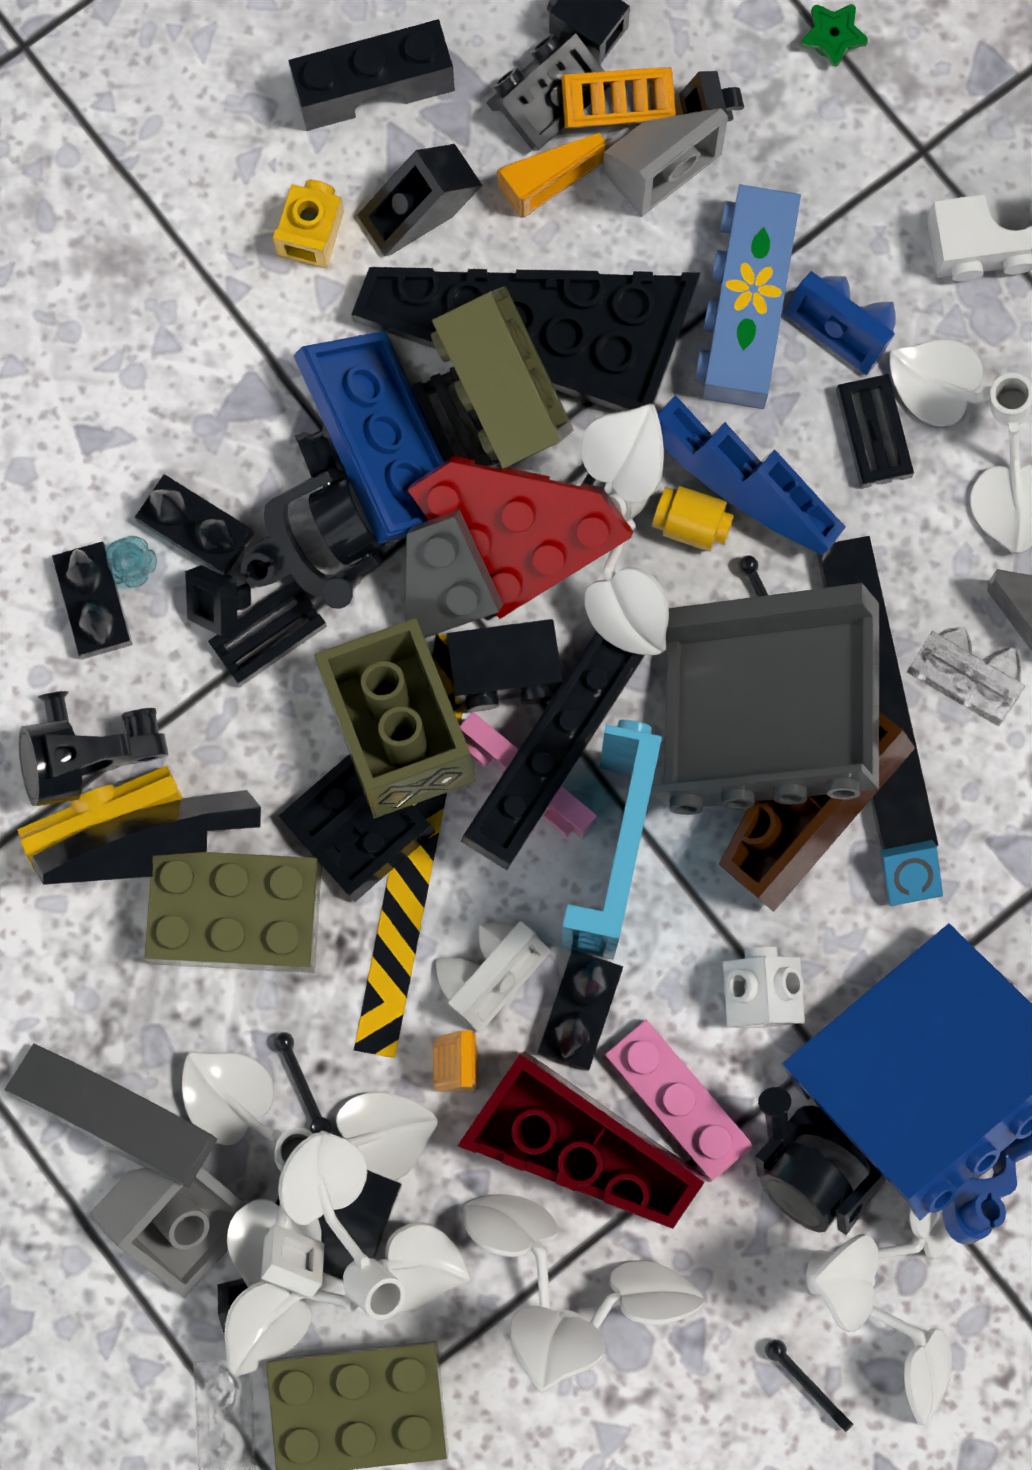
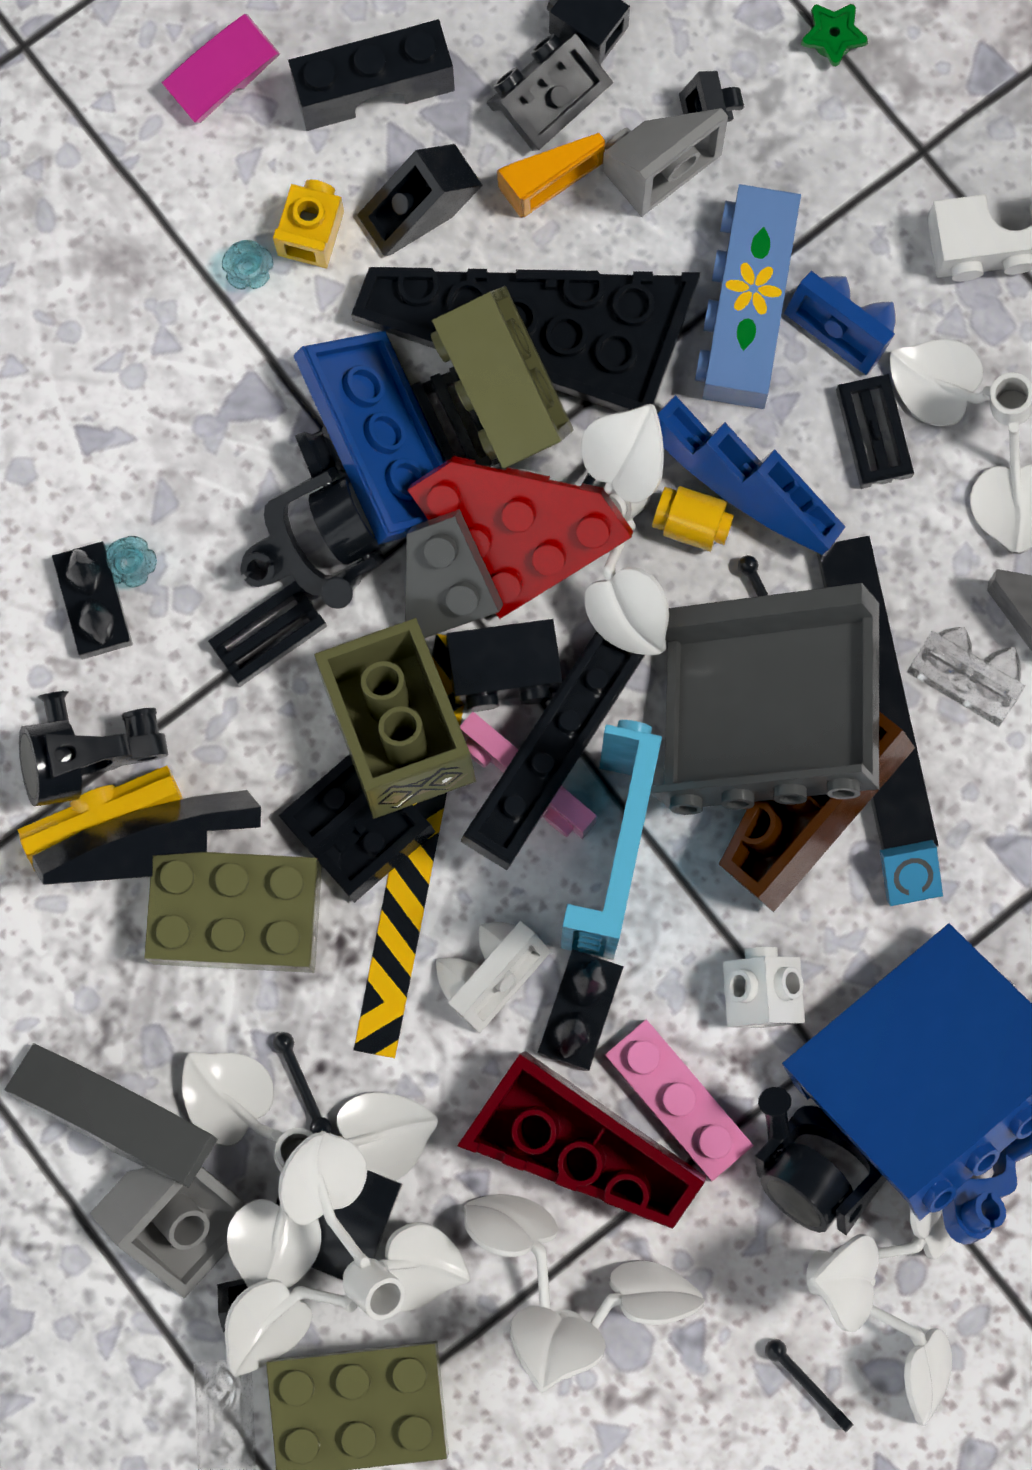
(194, 525): black tile -> none
(215, 599): black tile -> none
(220, 68): none -> dark pink slope
(244, 252): none -> clear light blue plate
(292, 1261): white plate -> none
(455, 1062): light orange slope -> none
(661, 97): light orange slope -> none

